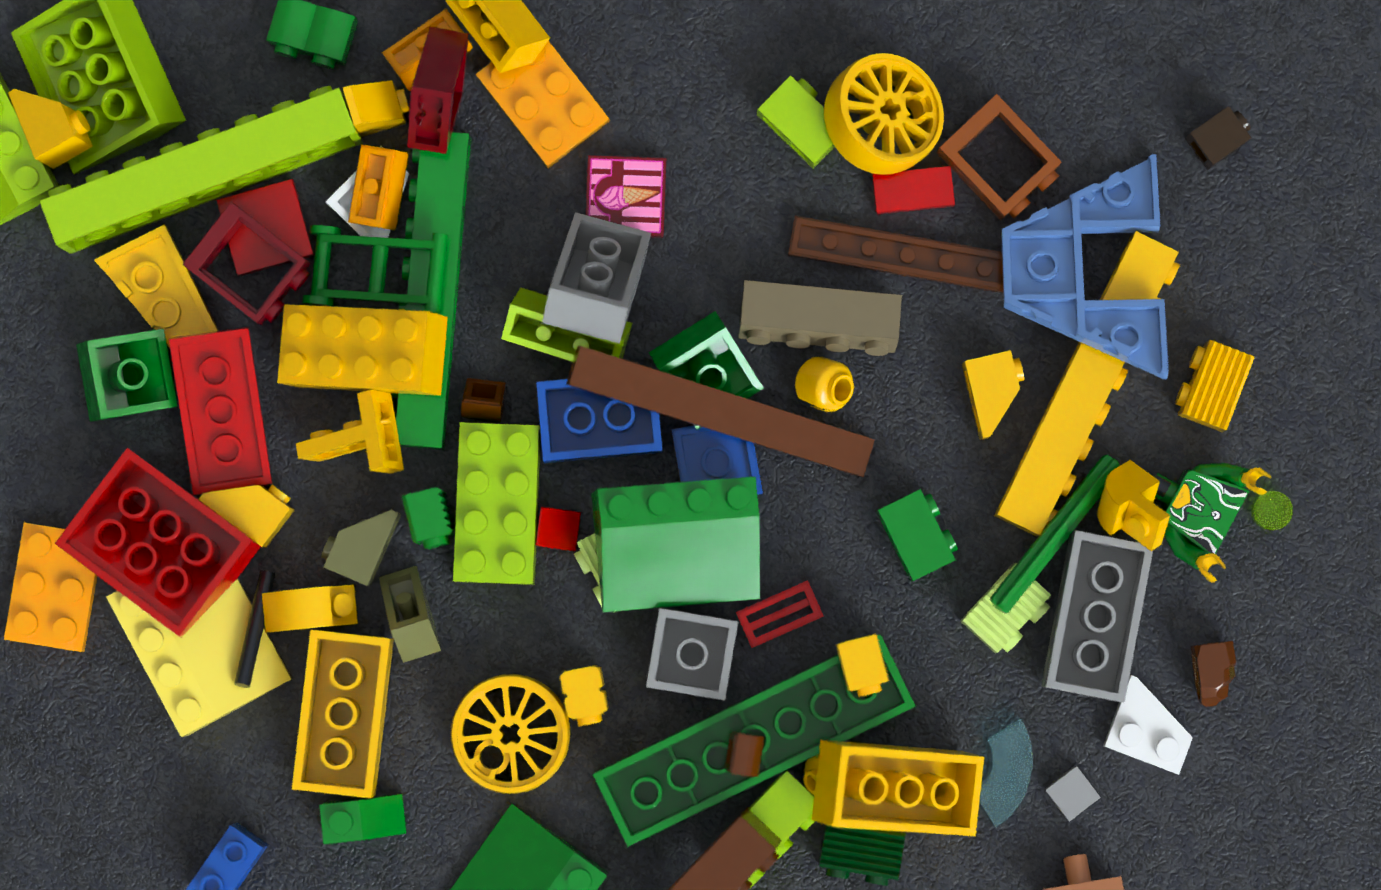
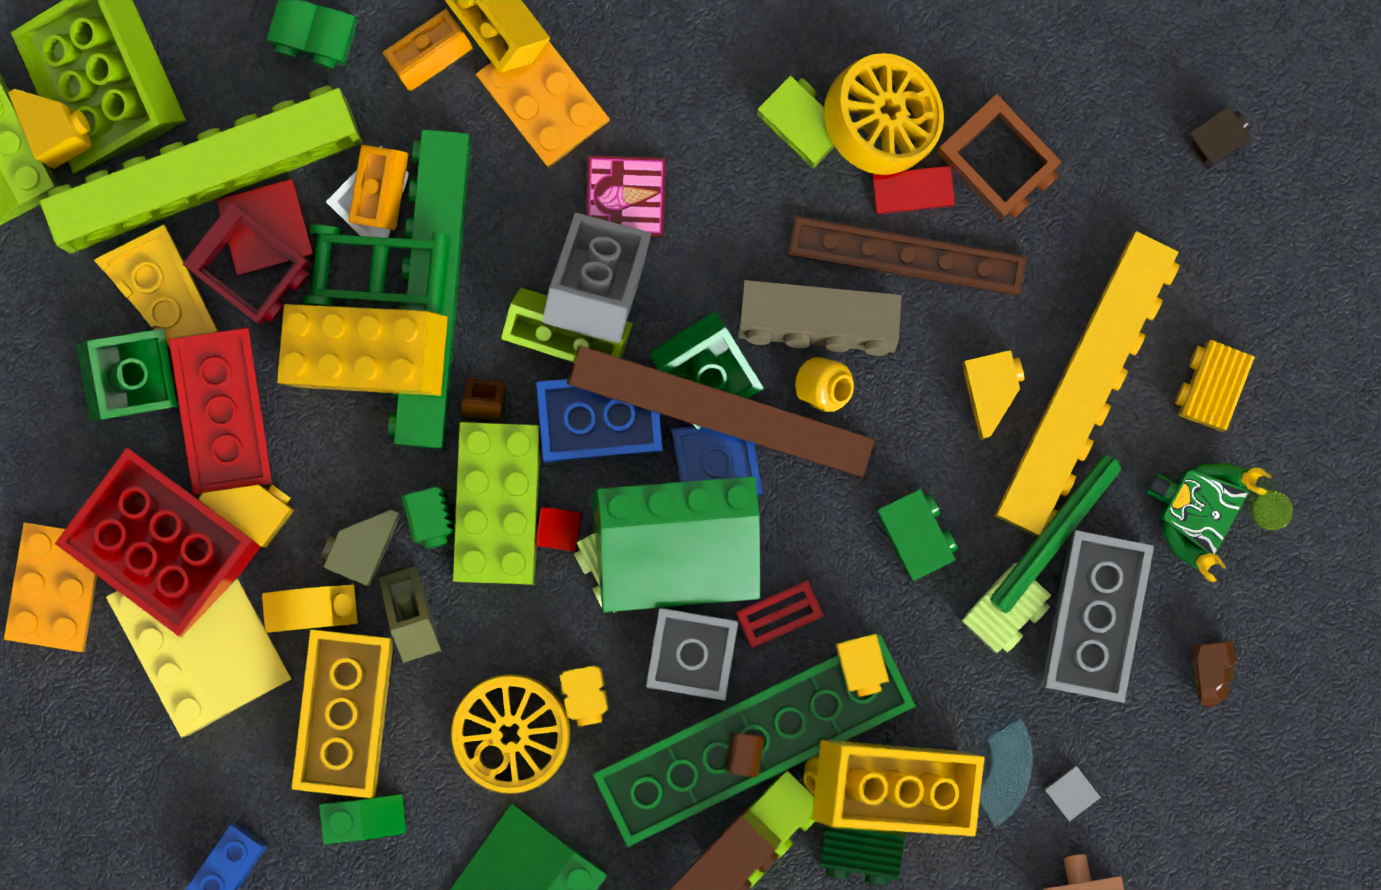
(253, 631): black bar -> none
(374, 432): yellow bracket -> none
(376, 106): yellow slope -> none
(437, 90): dark red window -> none
(1046, 269): medium blue wing -> none
(1130, 505): yellow brick -> none
(1147, 730): white wing -> none

